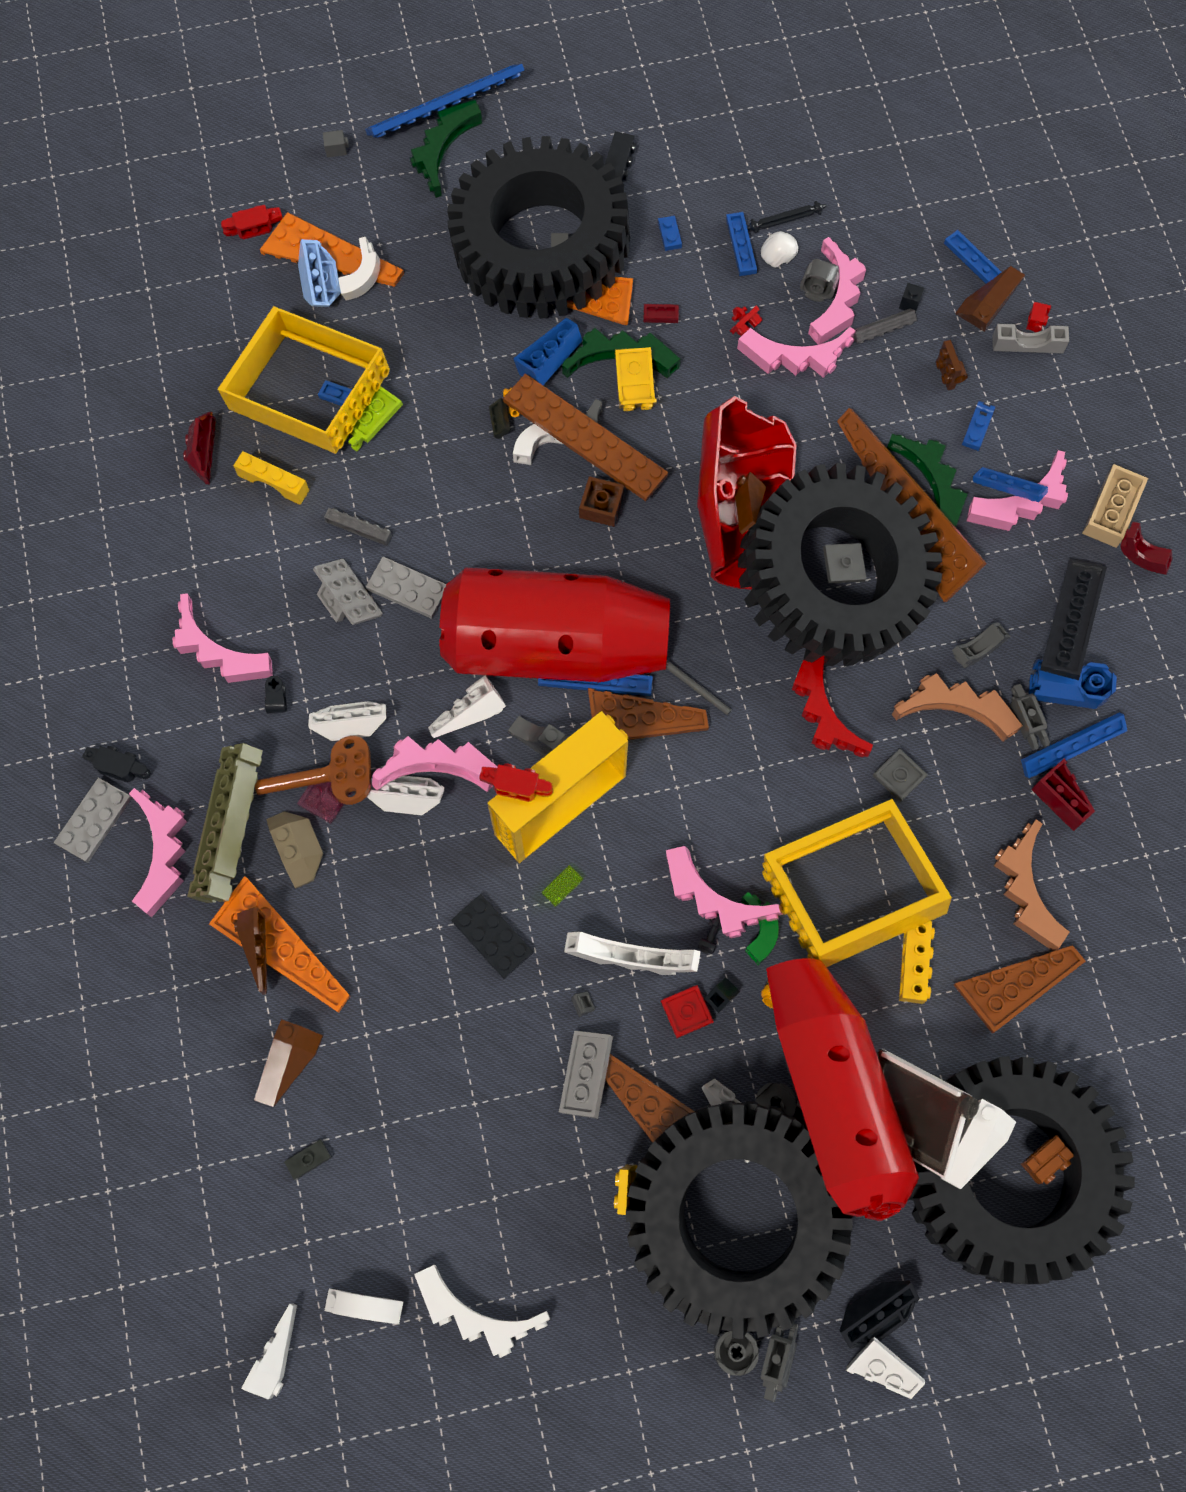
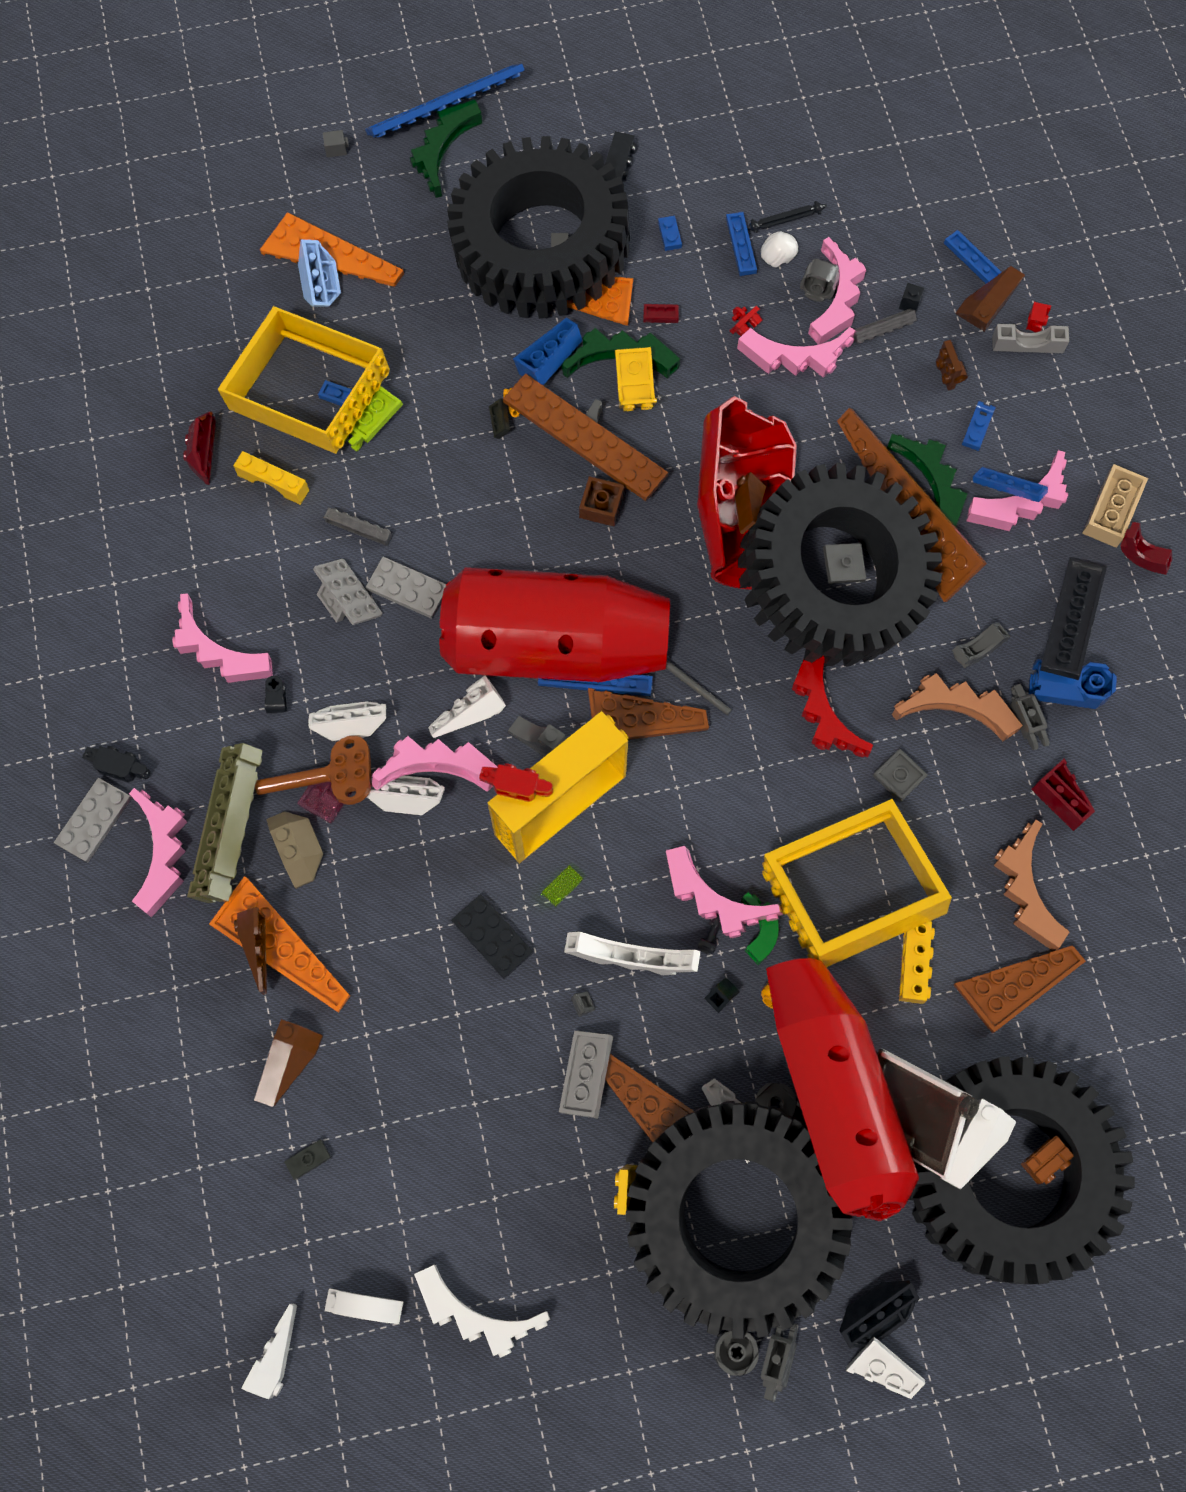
(251, 222): red hinge -> none
(366, 275): white arch -> none
(528, 442): white arch -> none
(687, 1011): red plate -> none
(1074, 745): blue plate -> none

